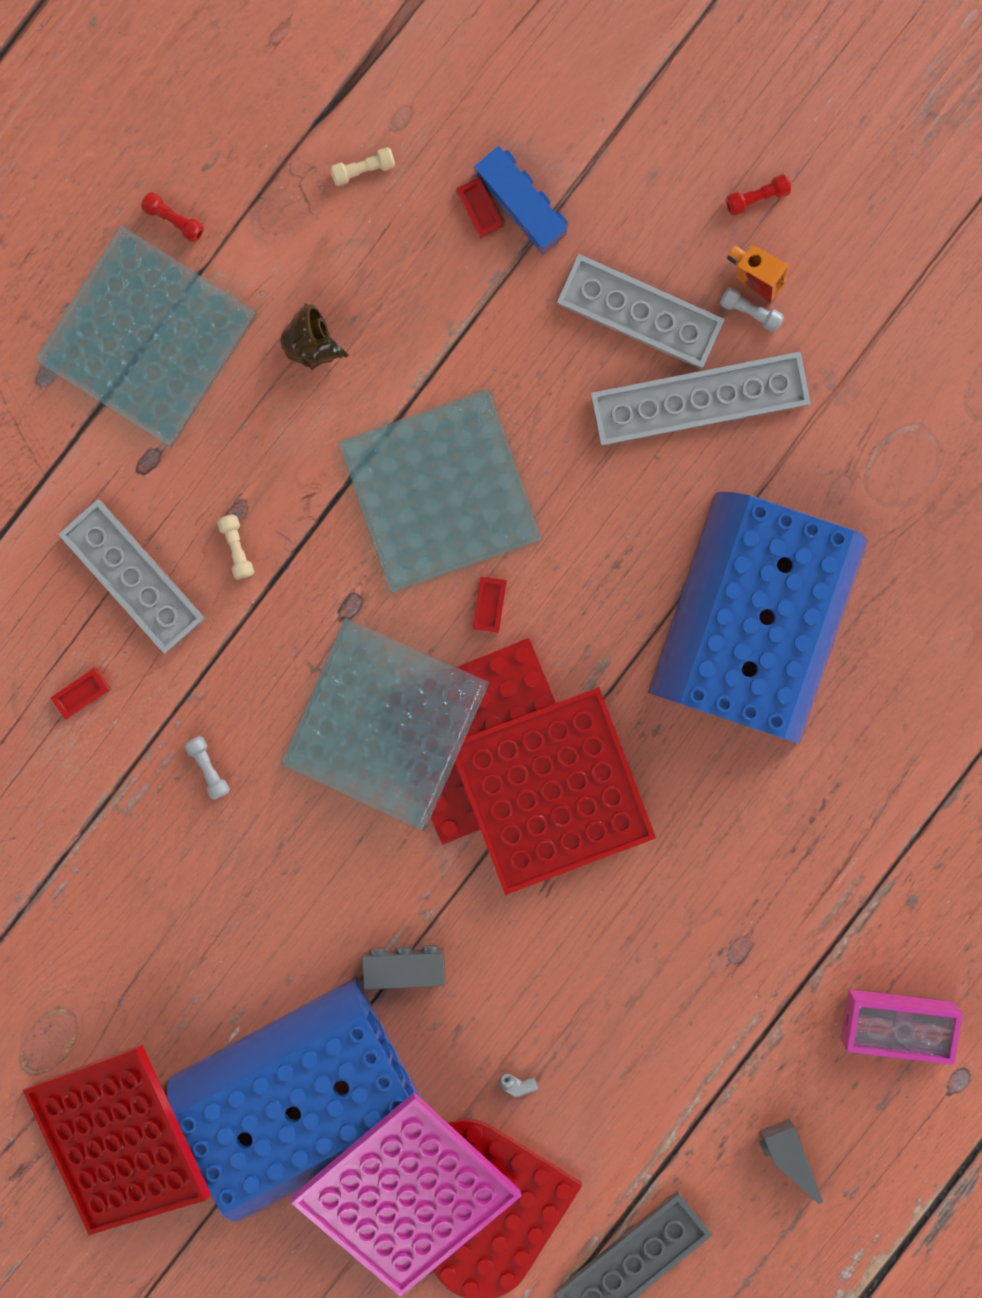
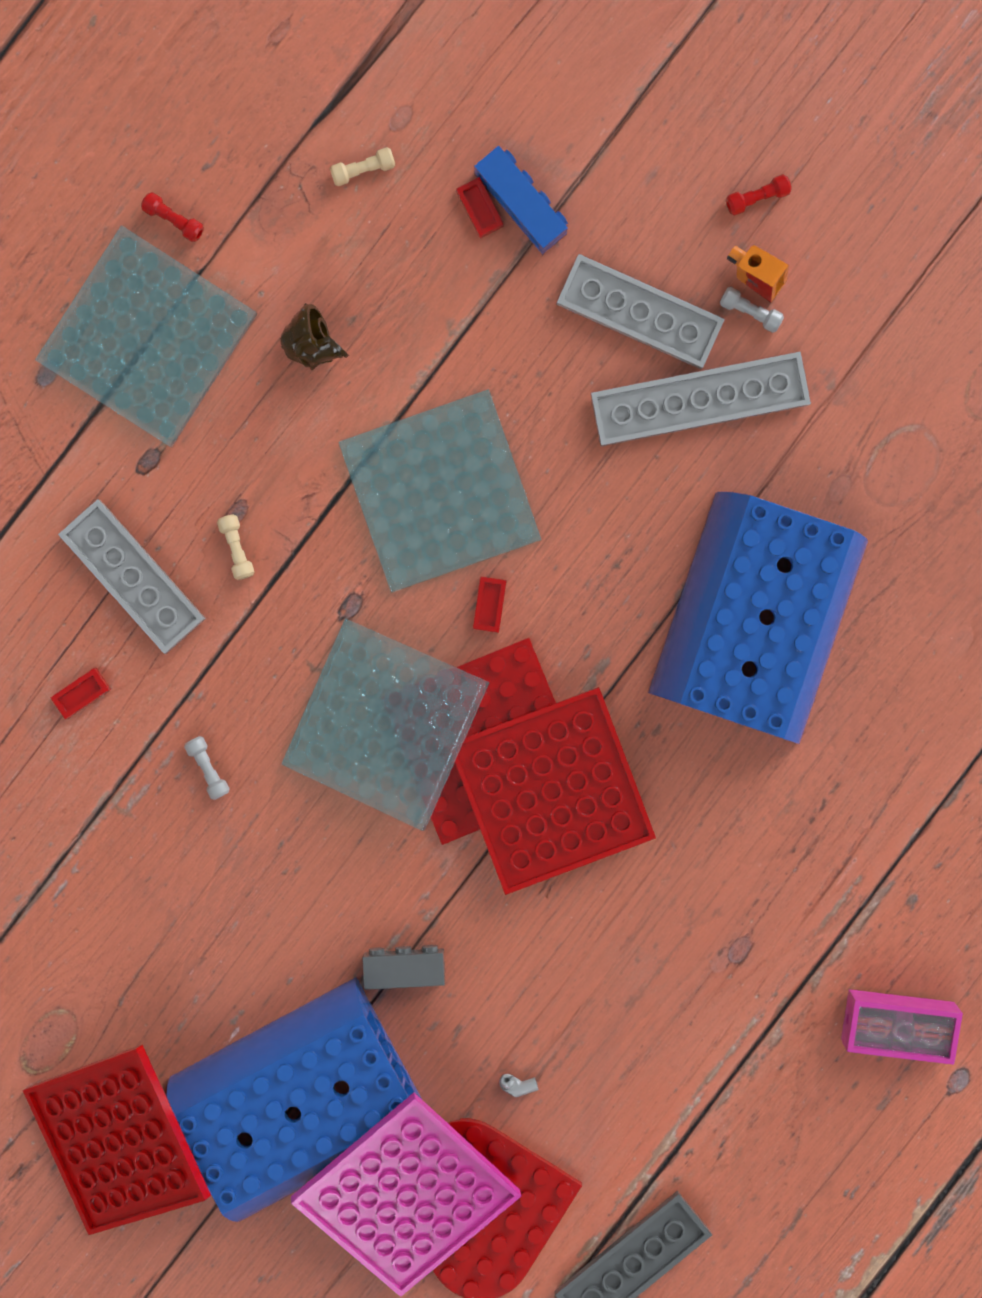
(788, 1154): dark grey slope -> none

